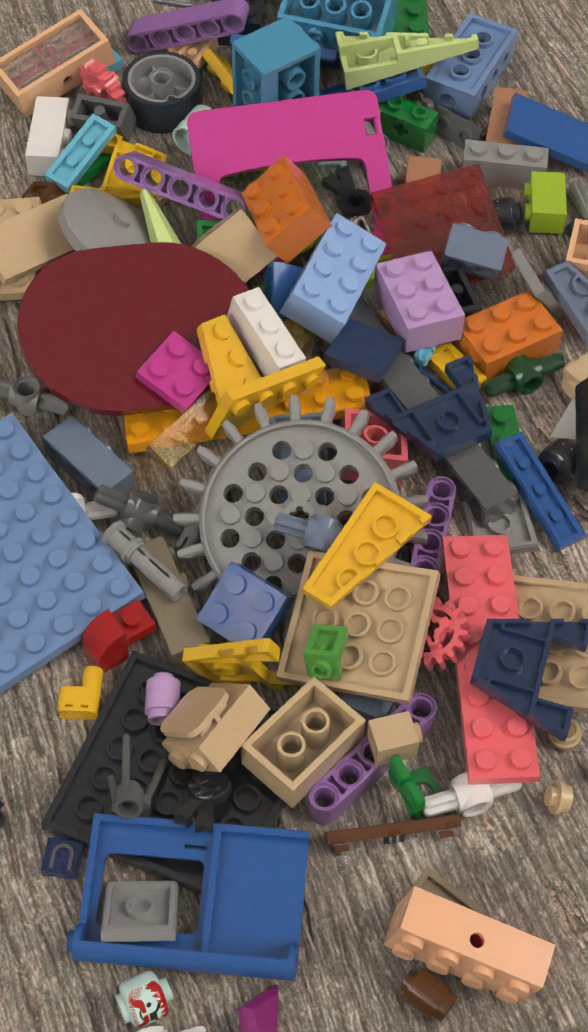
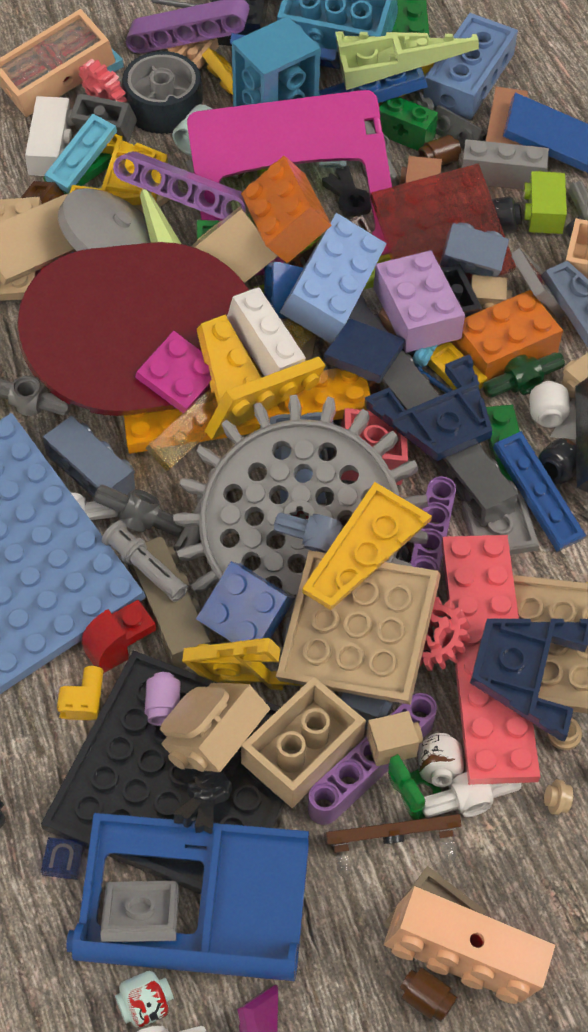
(129, 797): dark grey plant -> none
(325, 651): bright green bracket -> none
(440, 759): none -> white head
(442, 148): none -> reddish brown brick
(490, 290): none -> tan brick
(549, 404): none -> white head

